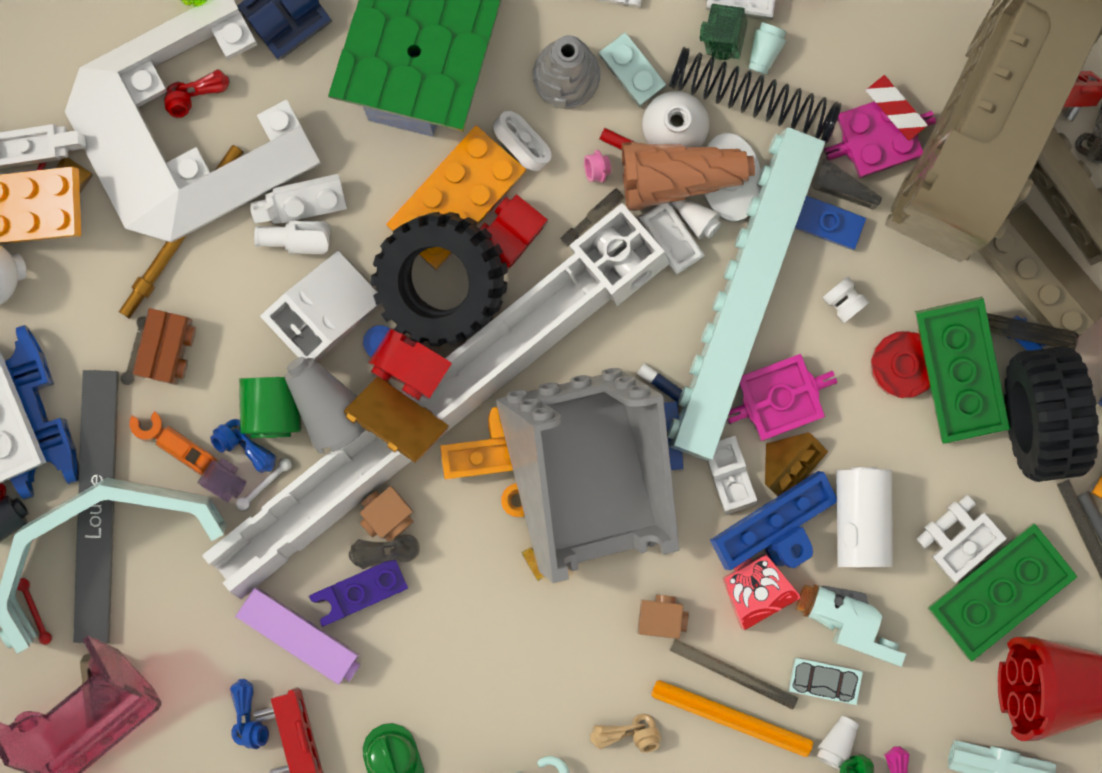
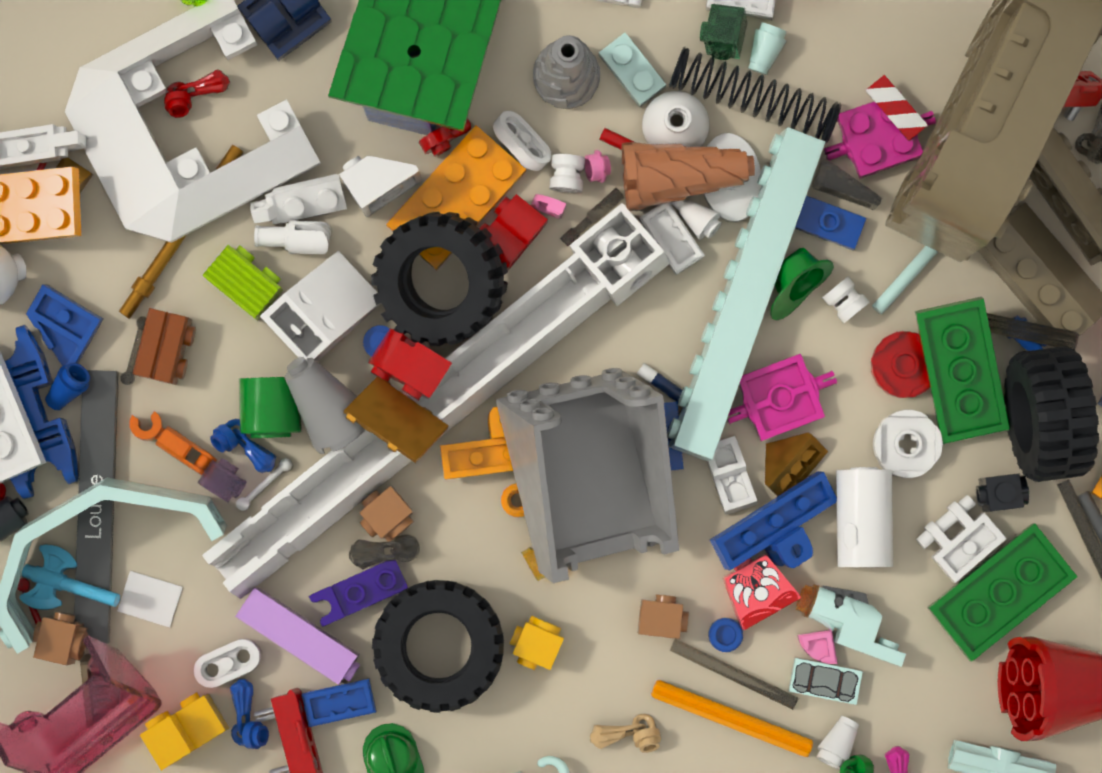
(51, 578): none -> medium azure piece
(59, 639): none -> medium nougat brick
(63, 323): none -> blue wing
(67, 385): none -> blue cone
(149, 599): none -> white sticker
(179, 734): none -> yellow brick
(228, 663): none -> white plate
(244, 282): none -> lime brick
(339, 702): none -> blue plate
(378, 181): none -> white slope
(392, 656): none -> black tyre
(439, 140): none -> red plate
(536, 643): none -> yellow brick
(549, 205): none -> bright pink tile
(567, 174): none -> white wheel
(725, 634): none -> blue tile
(796, 280): none -> green piece
(819, 646): none -> bright pink tile
(904, 279): none -> light aqua bar
(921, 430): none -> white plate
(1002, 492): none -> black brick

